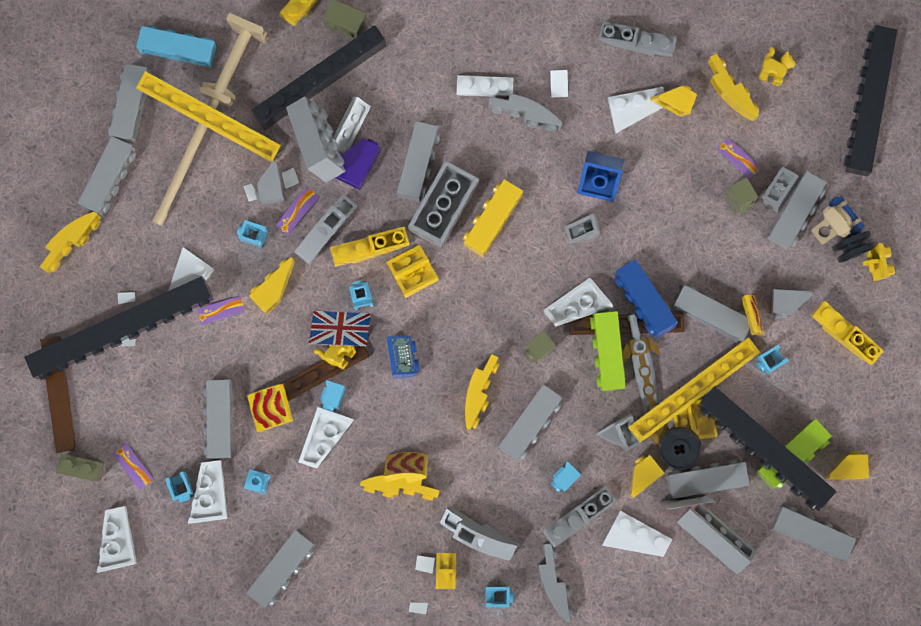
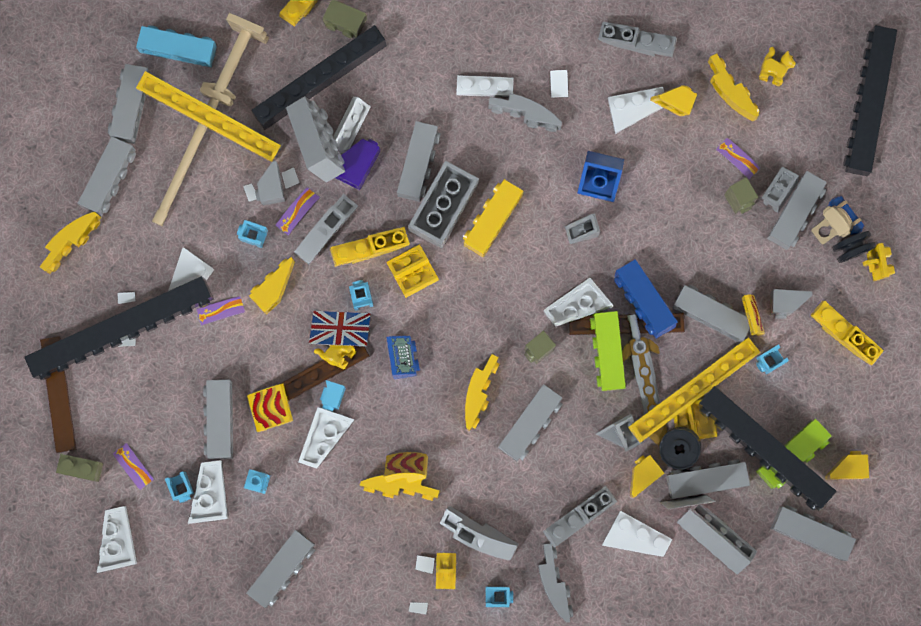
(565, 477): medium azure window -> none

